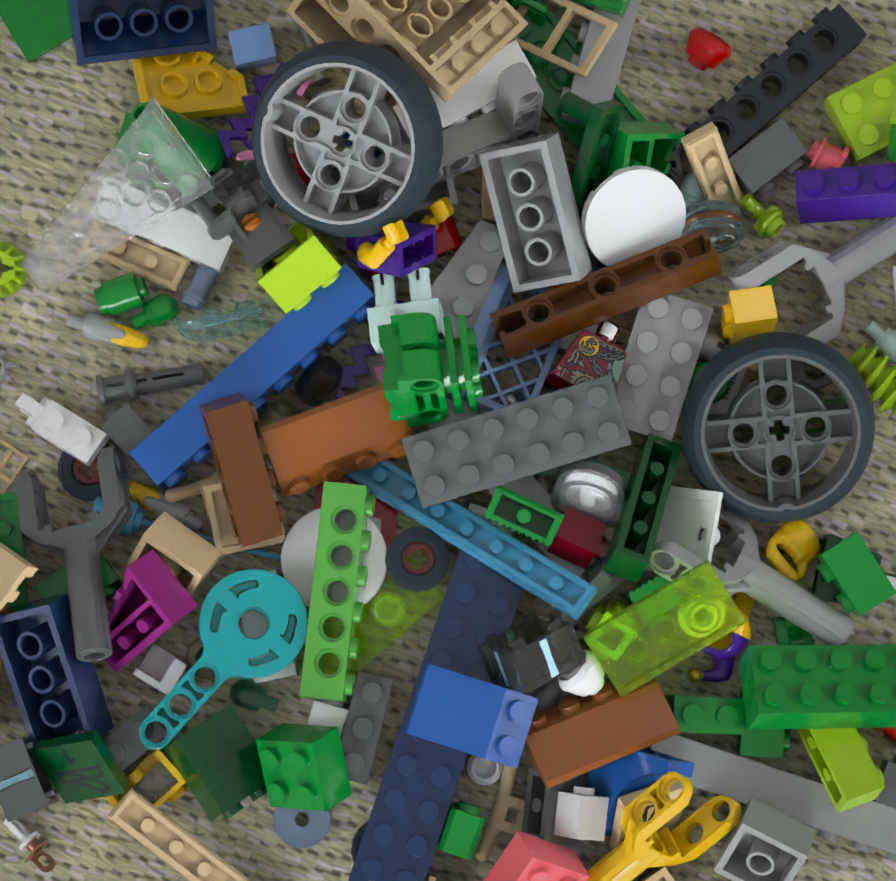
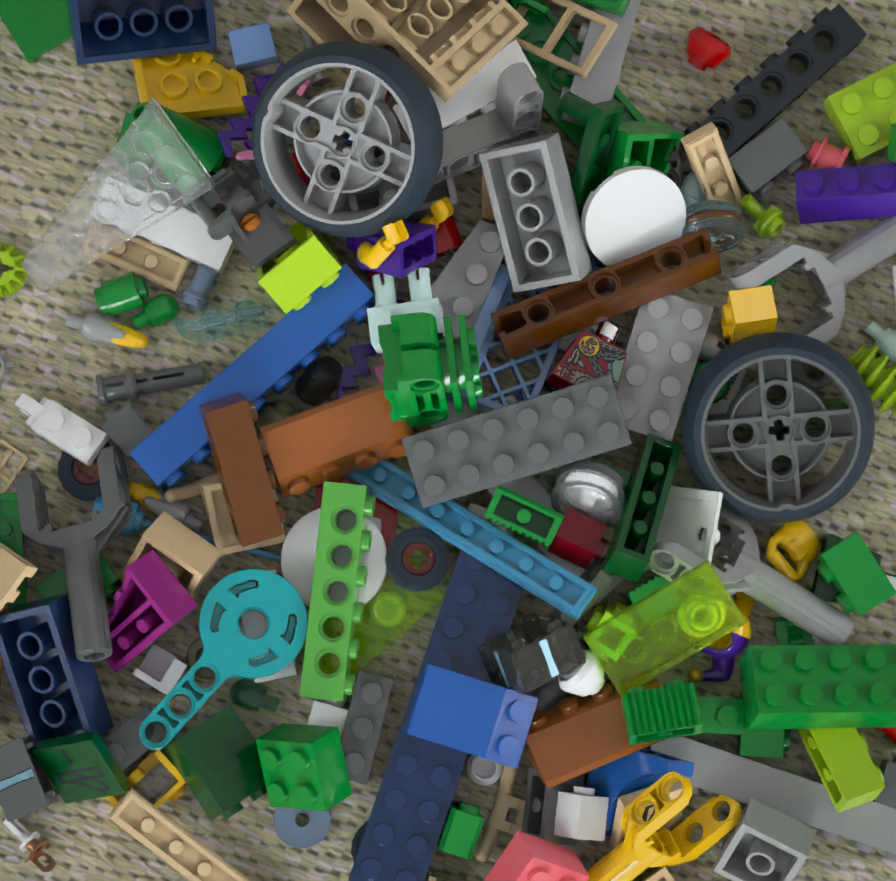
(661, 712): none -> green brick

